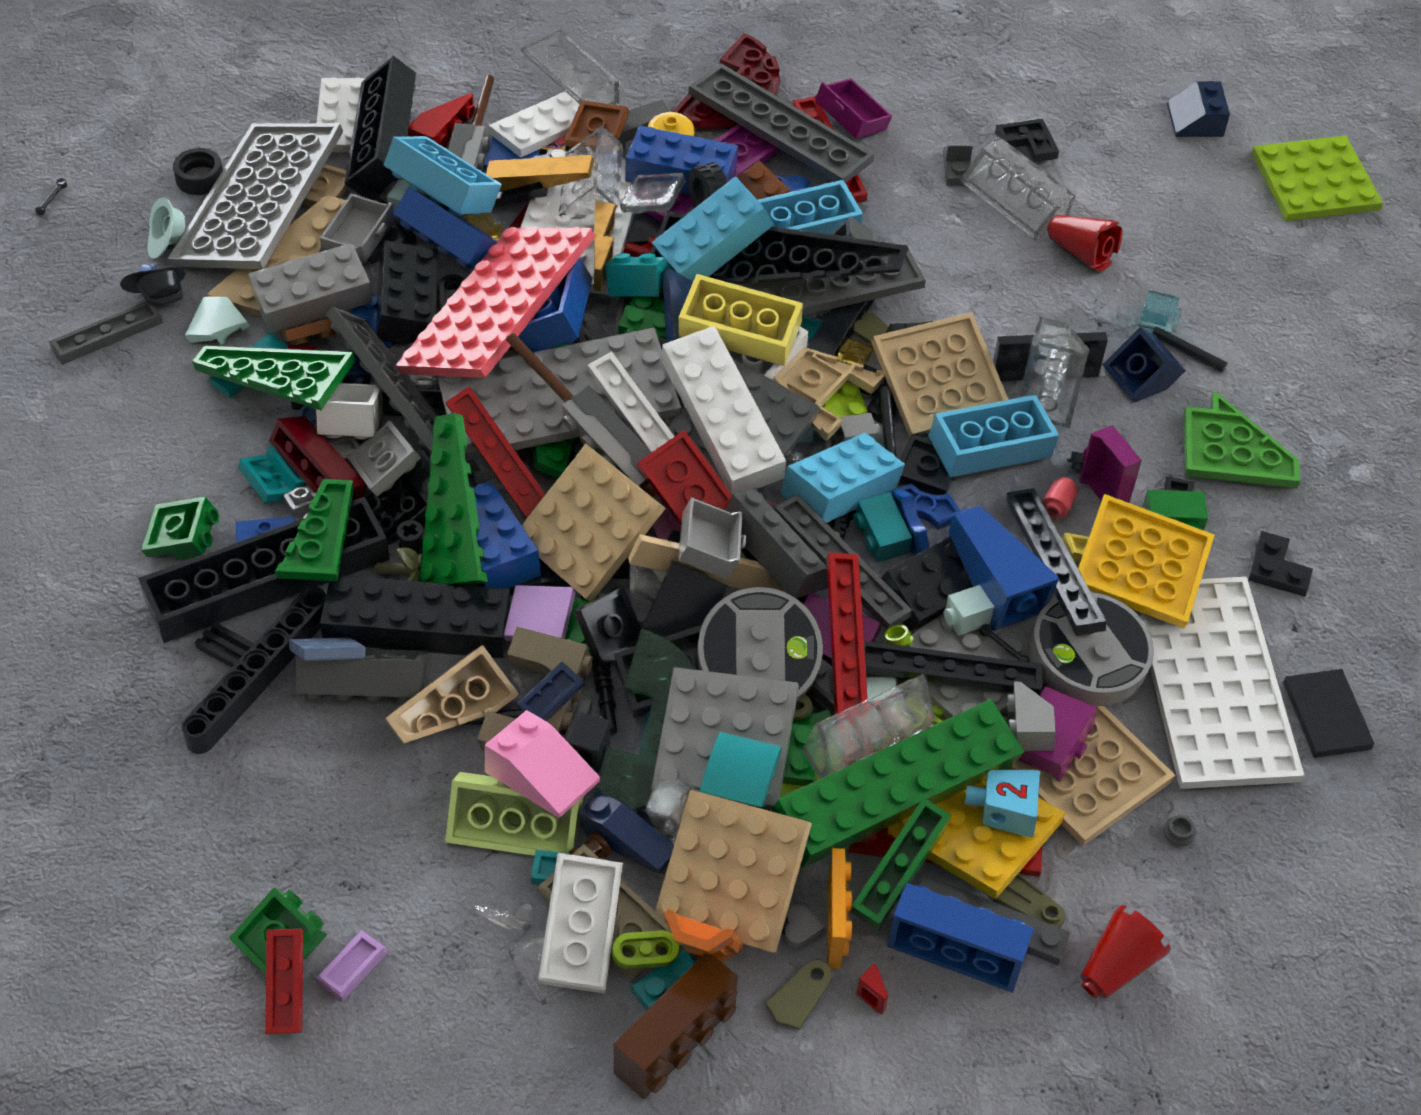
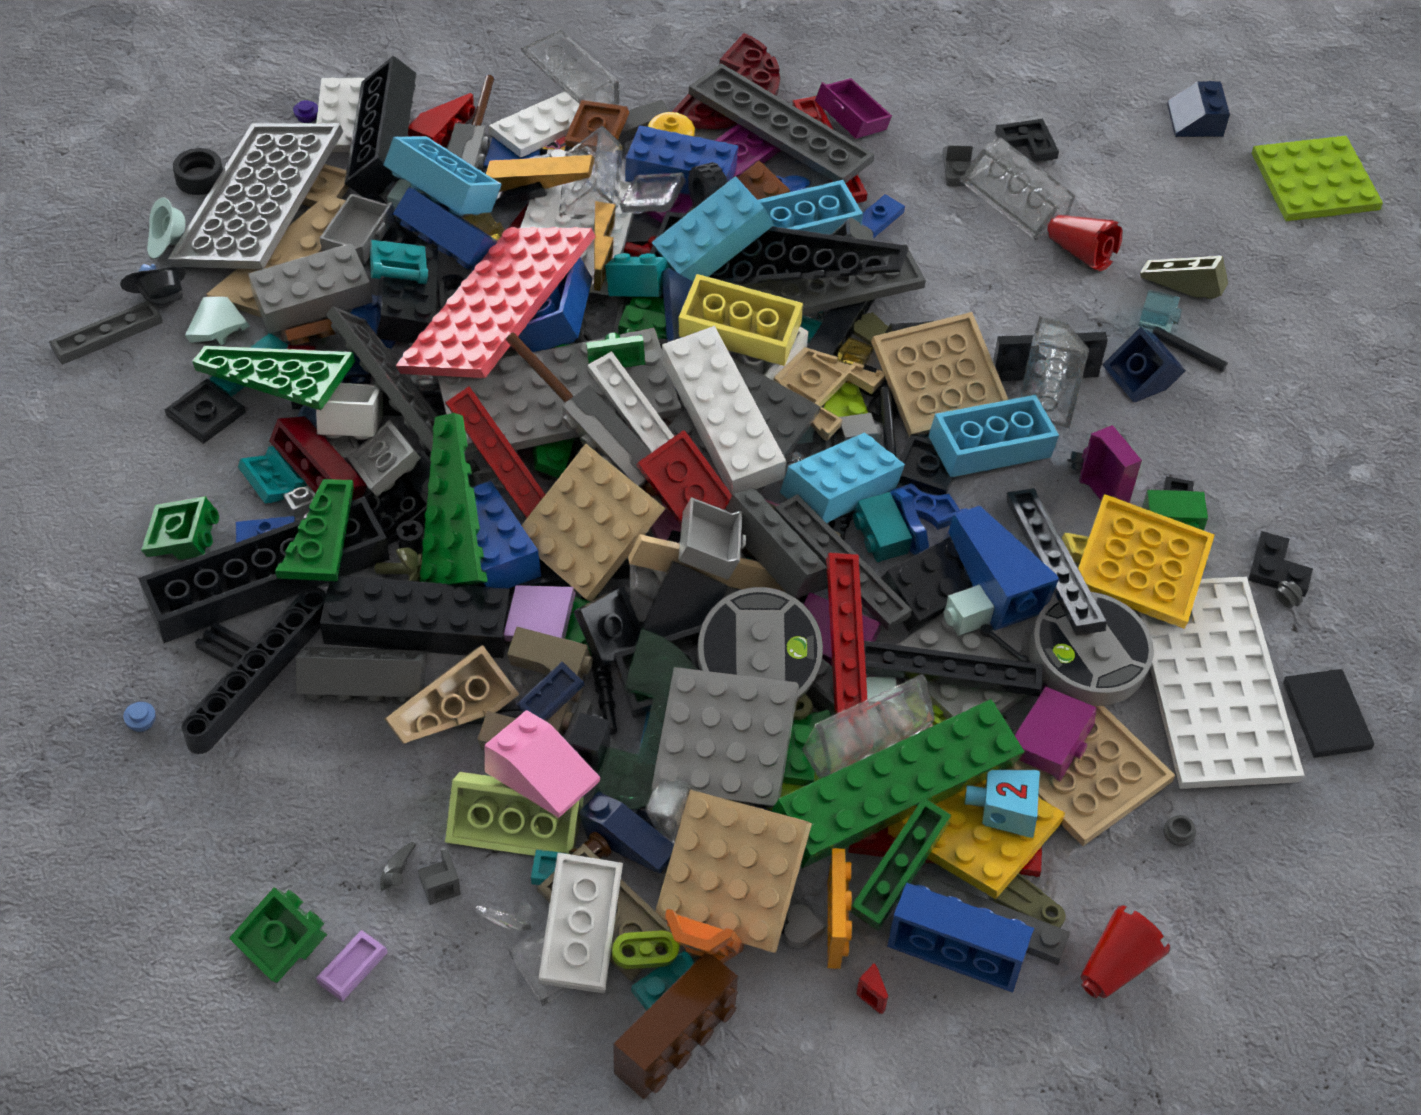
(61, 183): black hinge -> none
(139, 716): none -> medium blue plate
(205, 411): none -> black tile
(284, 981): red plate -> none
(306, 111): none -> dark purple plate
(327, 649): sand blue tile -> none
(392, 872): none -> dark grey bar
(398, 261): none -> teal plate
(440, 879): none -> dark grey panel
(627, 349): none -> green tile
(740, 769): teal slope -> none
(800, 995): olive piece -> none
(882, 214): none -> blue plate
(898, 636): lime plate -> none
(1032, 719): light grey slope -> none
(1060, 497): coral brick -> none
(1190, 276): none -> olive slope
(1231, 447): bright green wing -> none
(1289, 594): none -> dark grey plate

